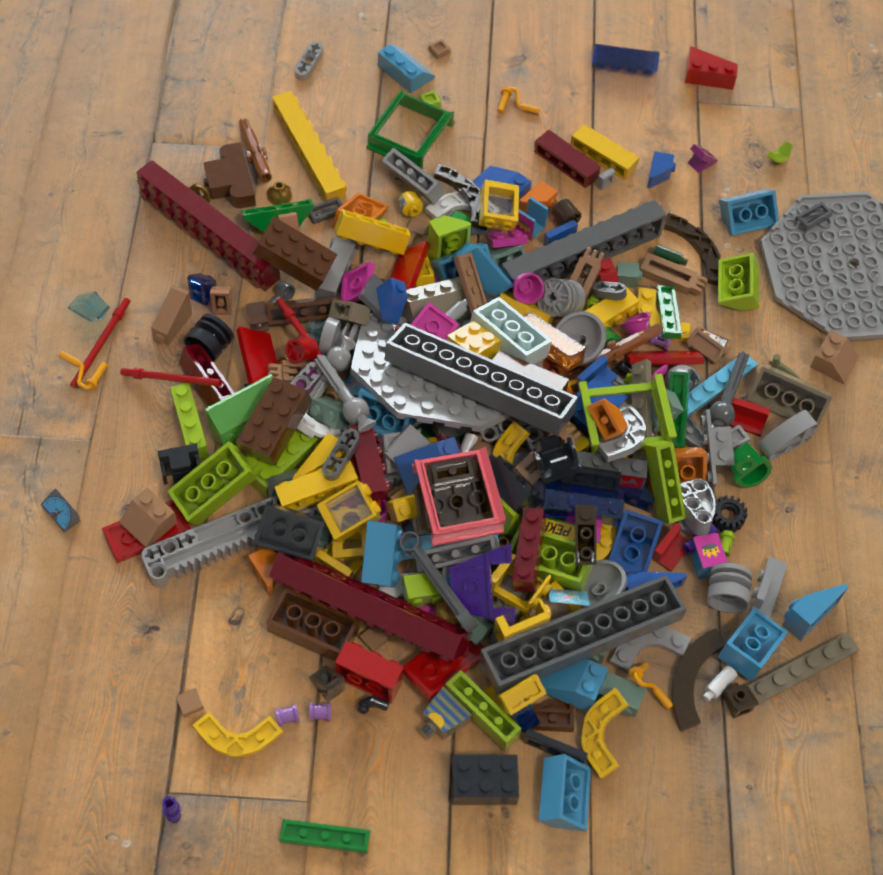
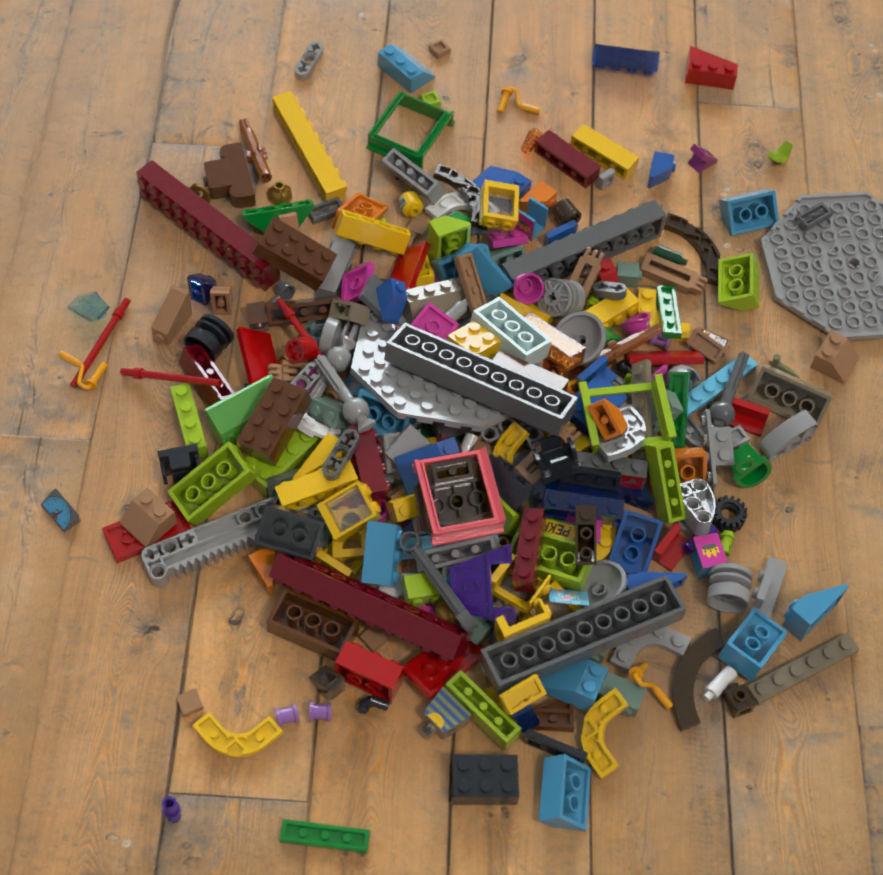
(529, 142): none -> clear orange cone

